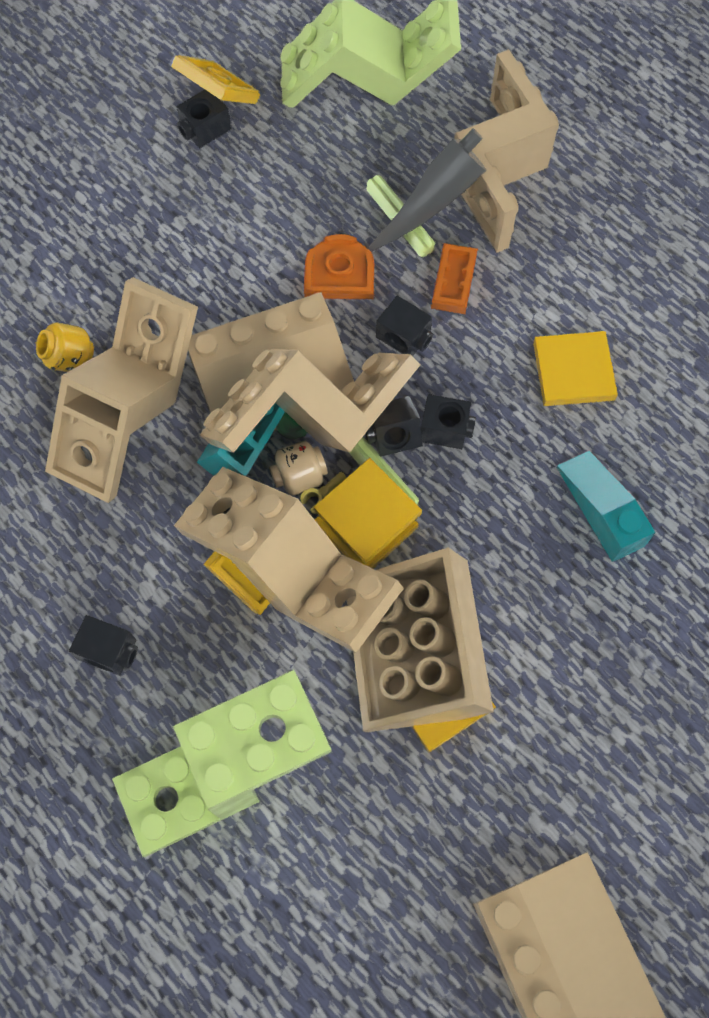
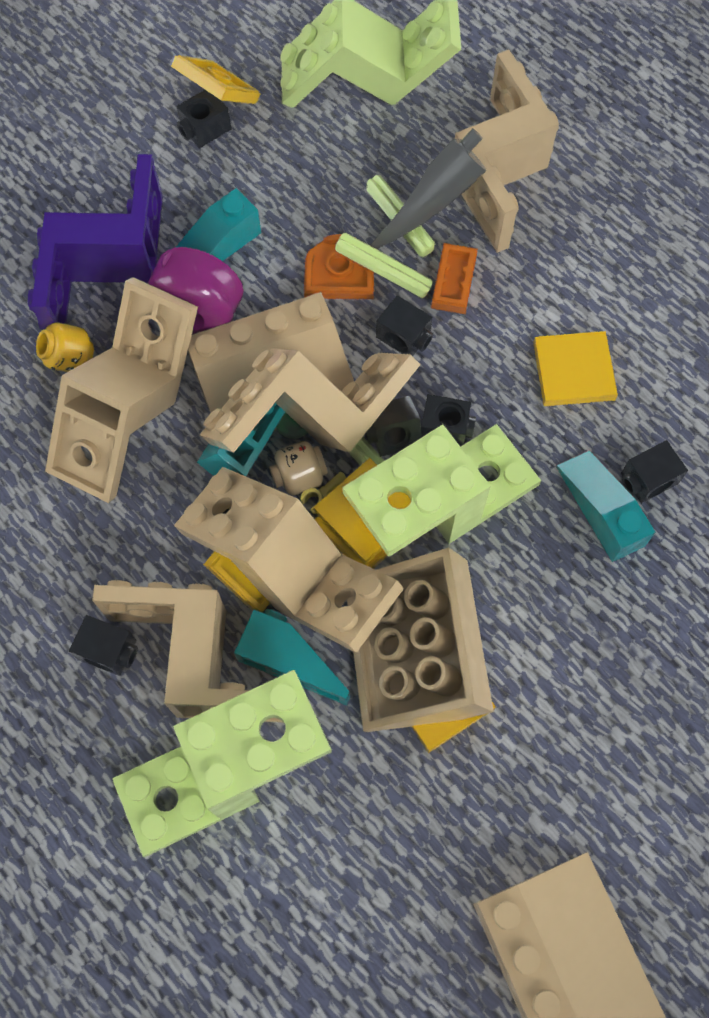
(97, 246): none -> dark purple bracket
(195, 643): none -> tan bracket
(200, 281): none -> magenta piece
(224, 226): none -> teal slope
(278, 648): none -> teal slope
(383, 265): none -> yellowish green axle
(442, 487): none -> yellowish green bracket
(653, 472): none -> black brick

